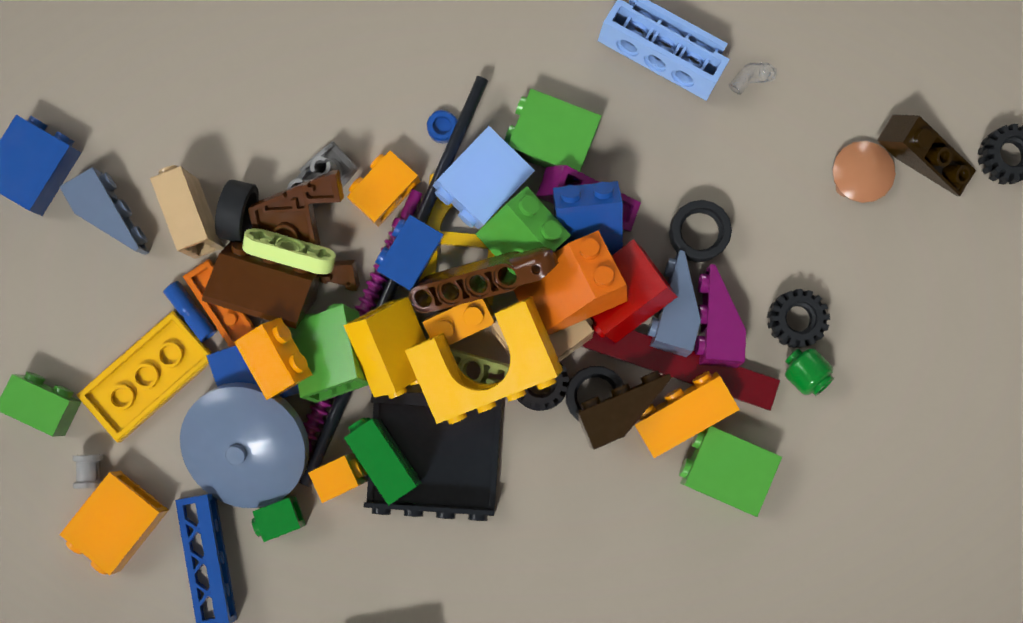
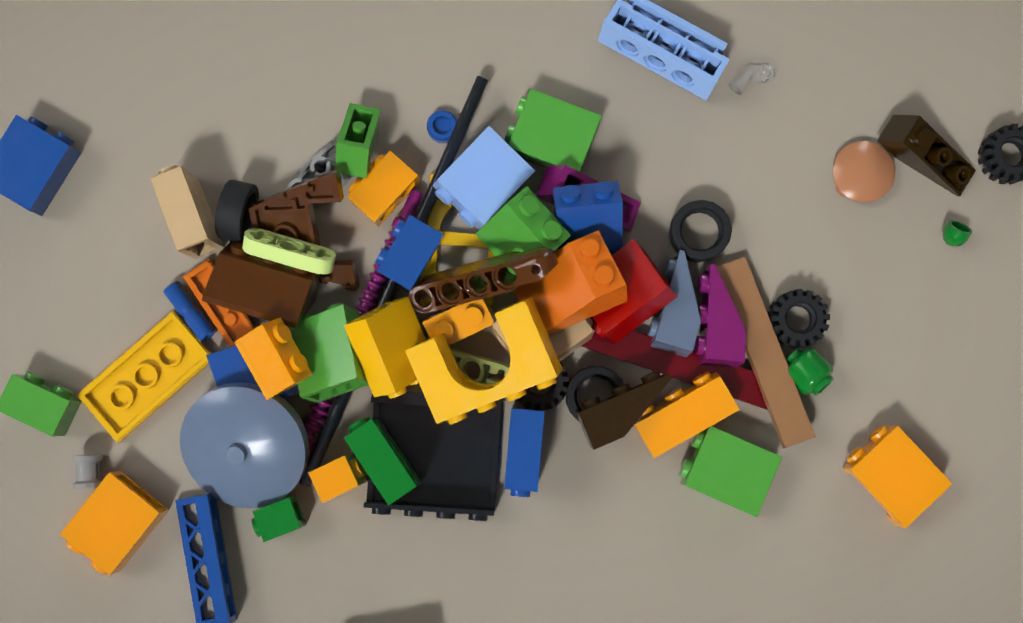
(94, 200): sand blue slope -> none
(357, 140): none -> bright green brick
(524, 452): none -> blue brick
(766, 356): none -> medium nougat tile
(897, 474): none -> light orange panel
(956, 233): none -> green hinge

